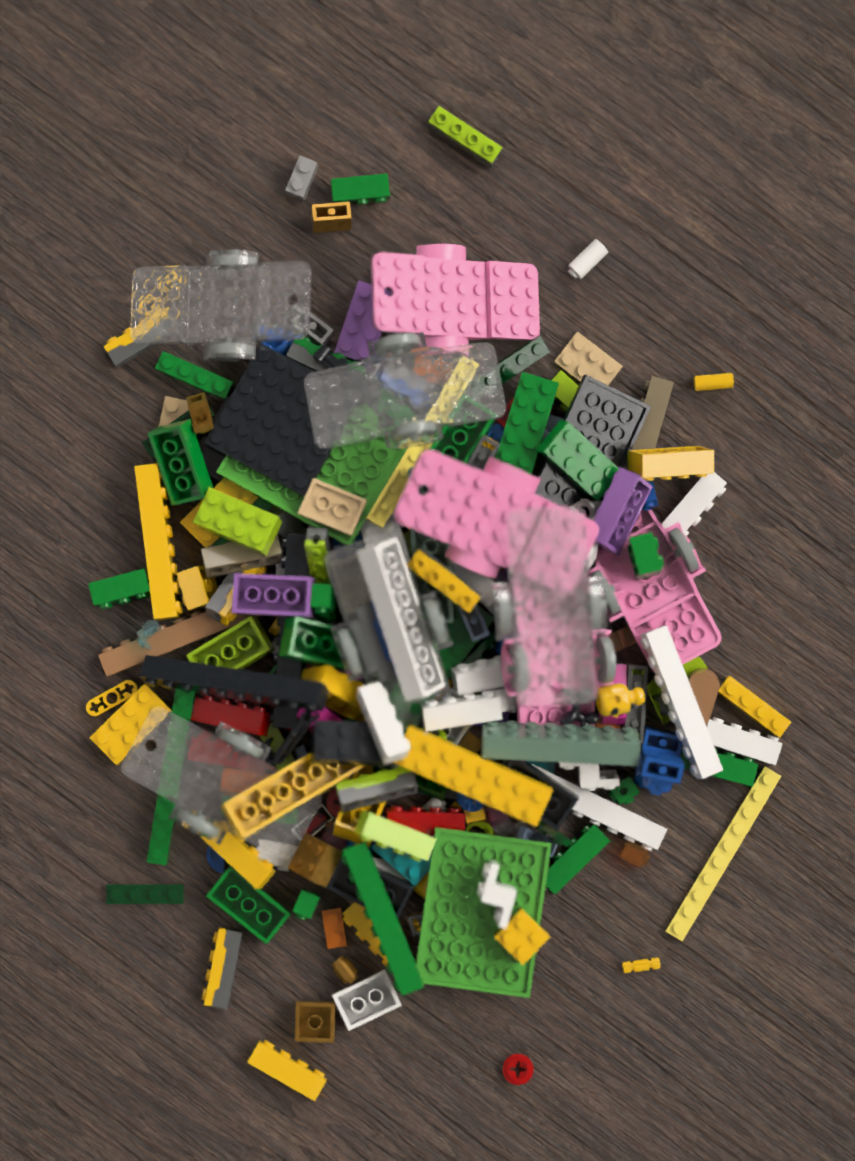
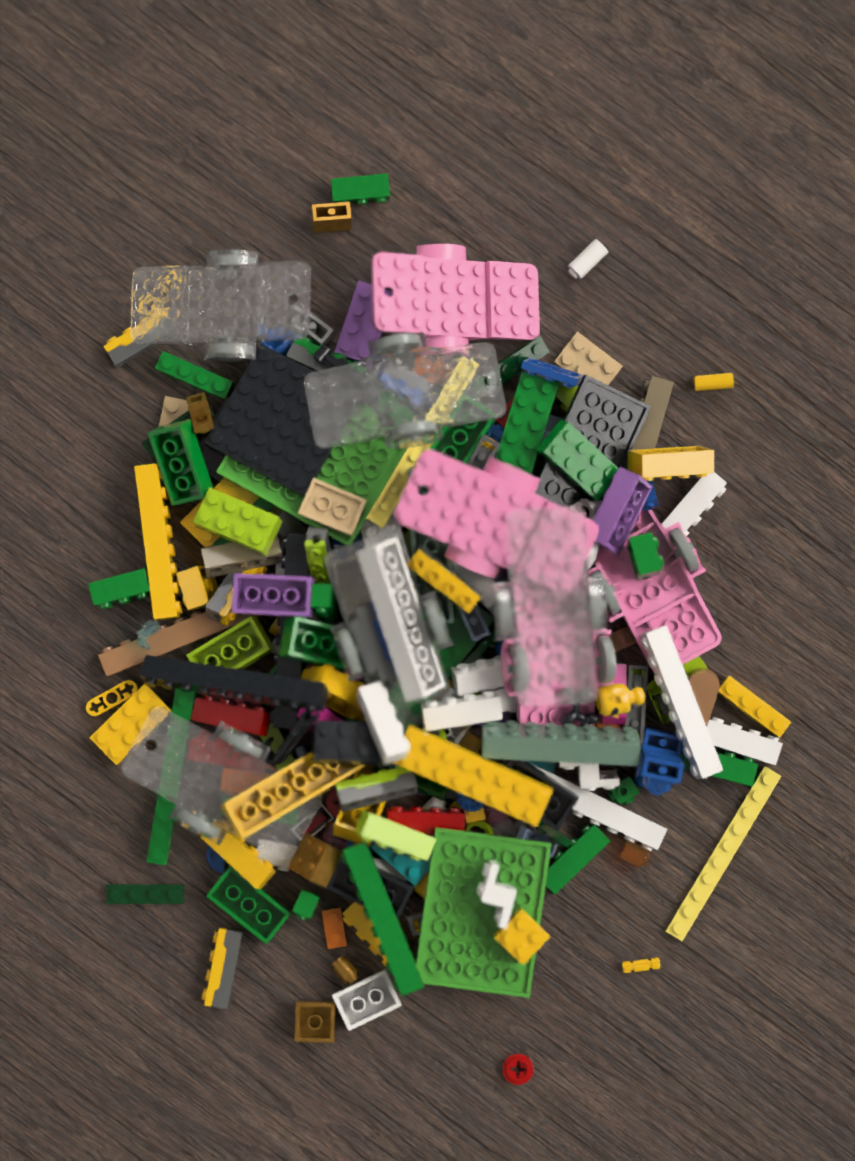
(287, 1070): yellow brick -> none
(301, 178): light grey brick -> none
(465, 136): lime piece -> none
(551, 372): none -> blue plate

